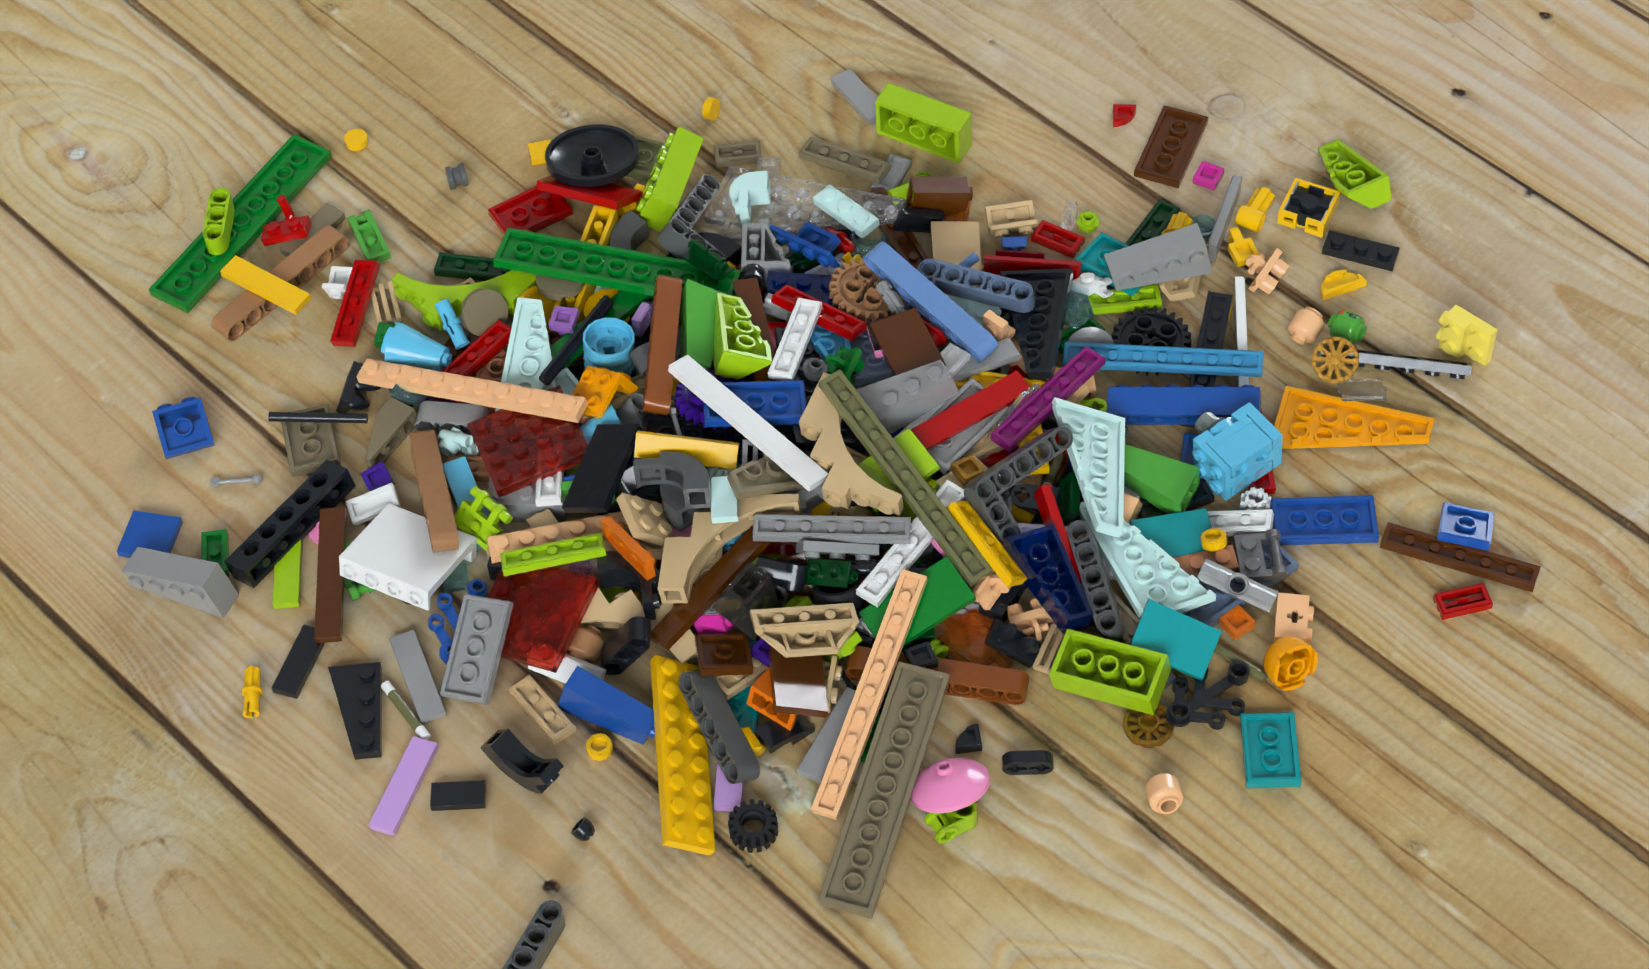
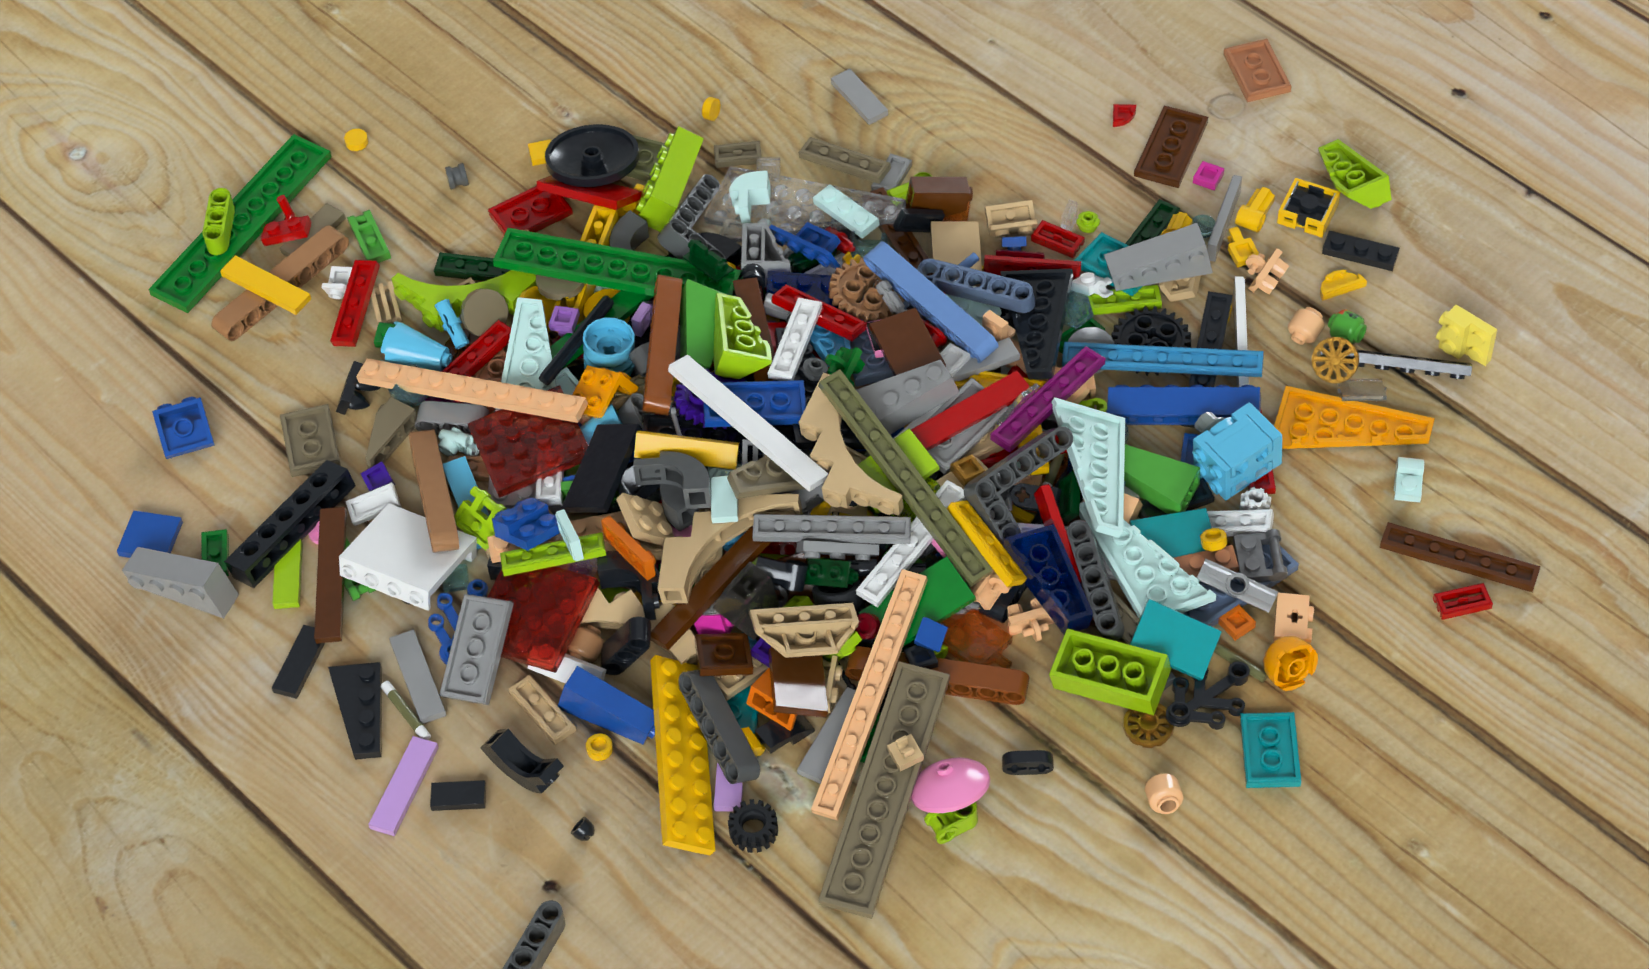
(216, 482): light grey hinge -> none
(251, 692): yellow axle -> none
(318, 417): black bar -> none
(526, 524): none -> blue plate
(569, 535): none -> light aqua tile
(868, 626): none -> dark red tile
(905, 752): none -> tan tile
(923, 123): lime brick -> none
(930, 634): none -> blue slope
(969, 740): black tile -> none
(1012, 642): black tile -> none
(1044, 648): tan tile -> none
(1257, 70): none -> nougat tile
(1325, 520): blue tile -> none
(1408, 479): none -> light aqua brick
(1465, 526): blue tile -> none

